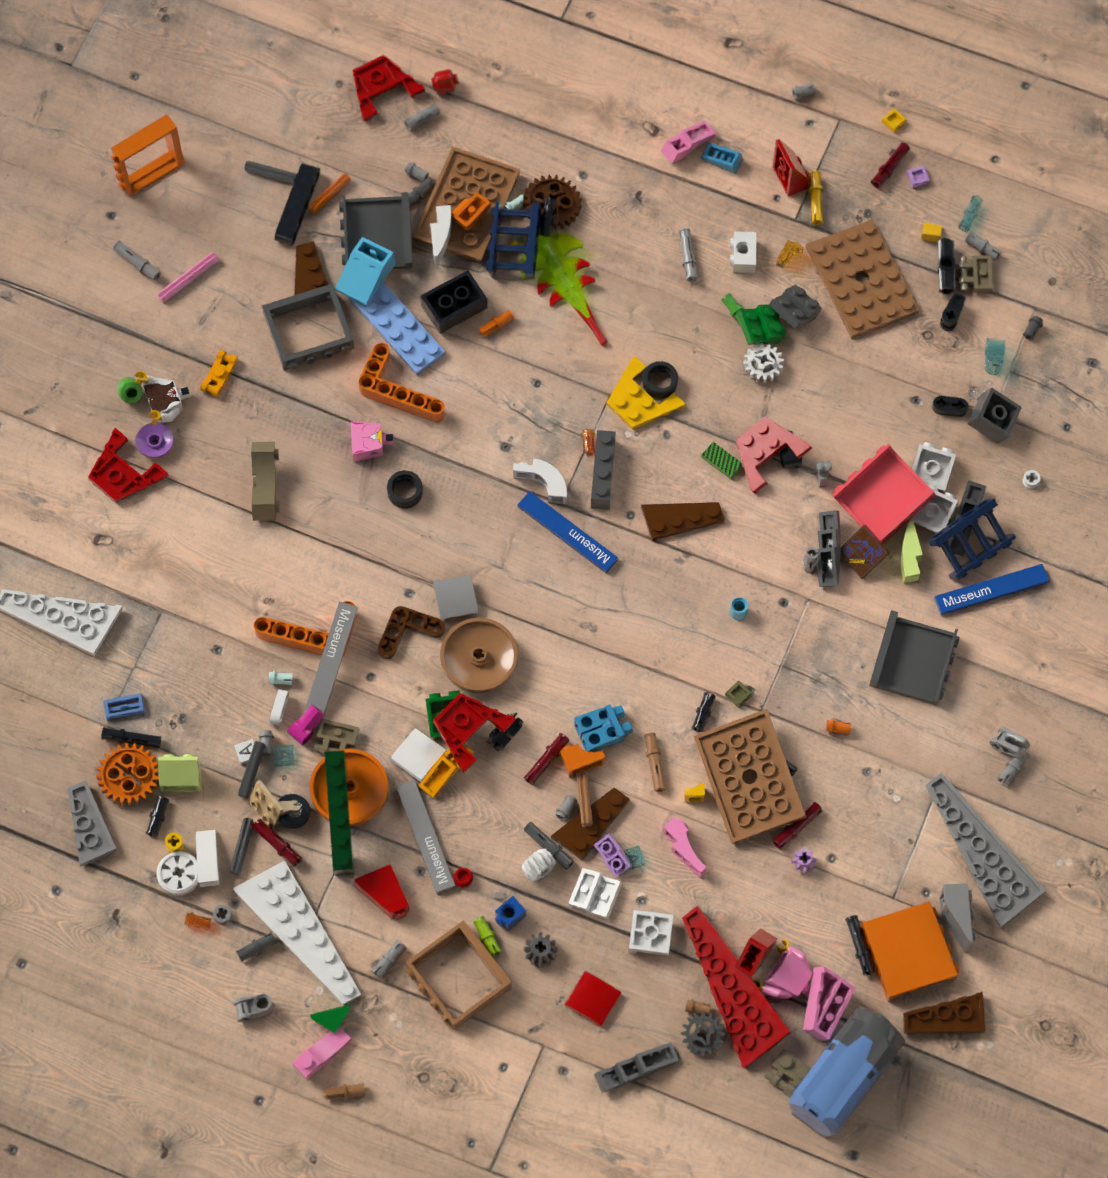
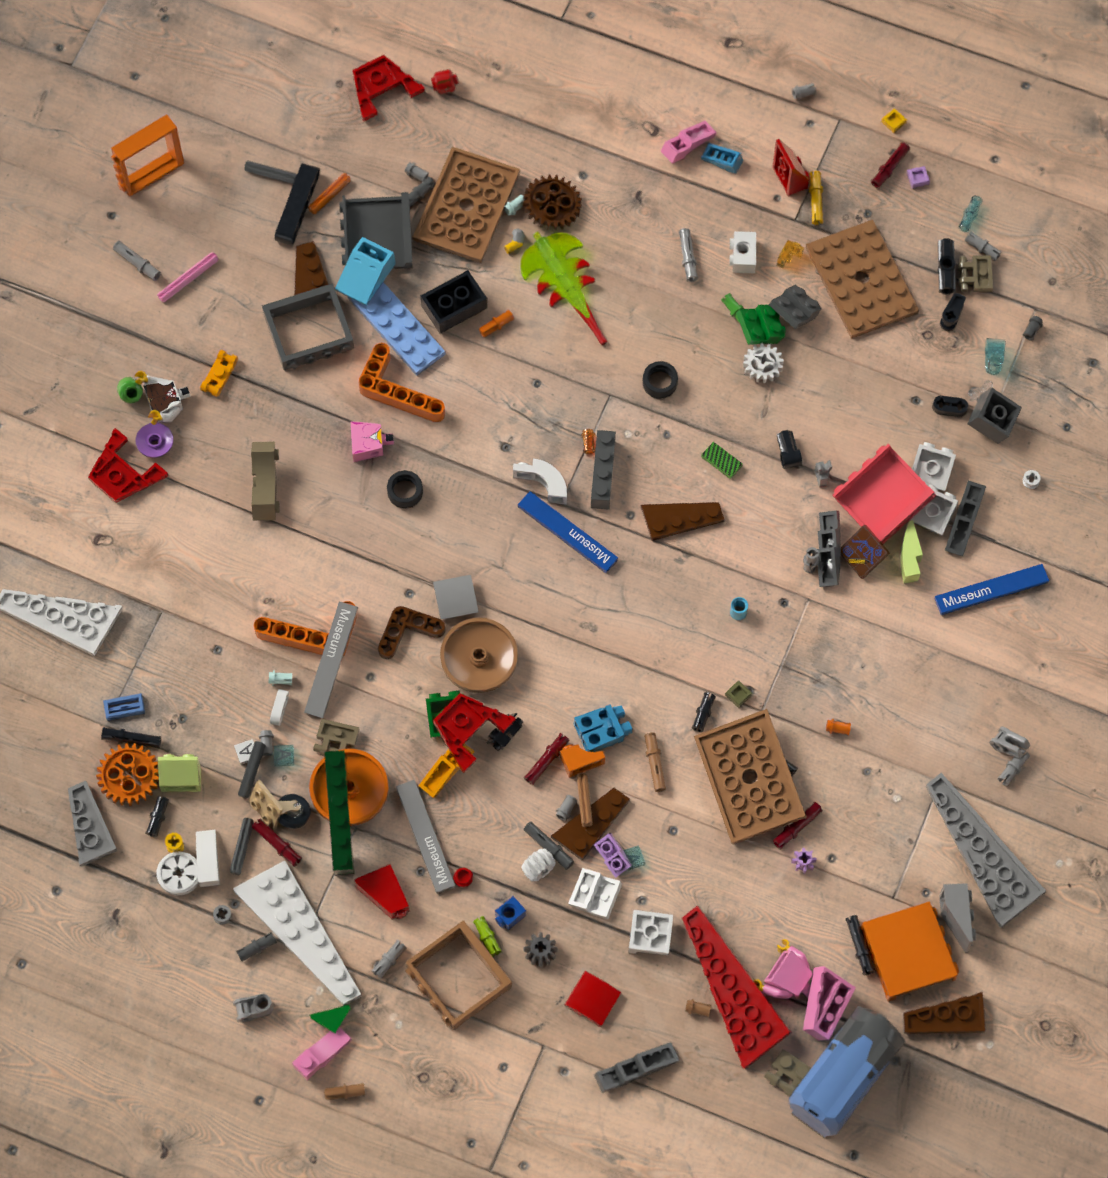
(197, 921): clear orange pin -> none
(303, 728): dark pink piece -> none
(417, 754): white slope -> none
(421, 117): light grey pin -> none
(441, 232): white slope -> none
(471, 211): orange slope -> none
(530, 249): dark blue fence -> none
(547, 217): black pin -> none
(634, 404): yellow wing -> none
(677, 832): bright pink slope -> none
(694, 1037): dark grey gear -> none
(695, 794): yellow slope -> none
(756, 952): red slope -> none
(761, 444): wing -> none
(914, 659): dark grey panel -> none
(931, 232): yellow slope -> none
(956, 529): dark blue fence -> none

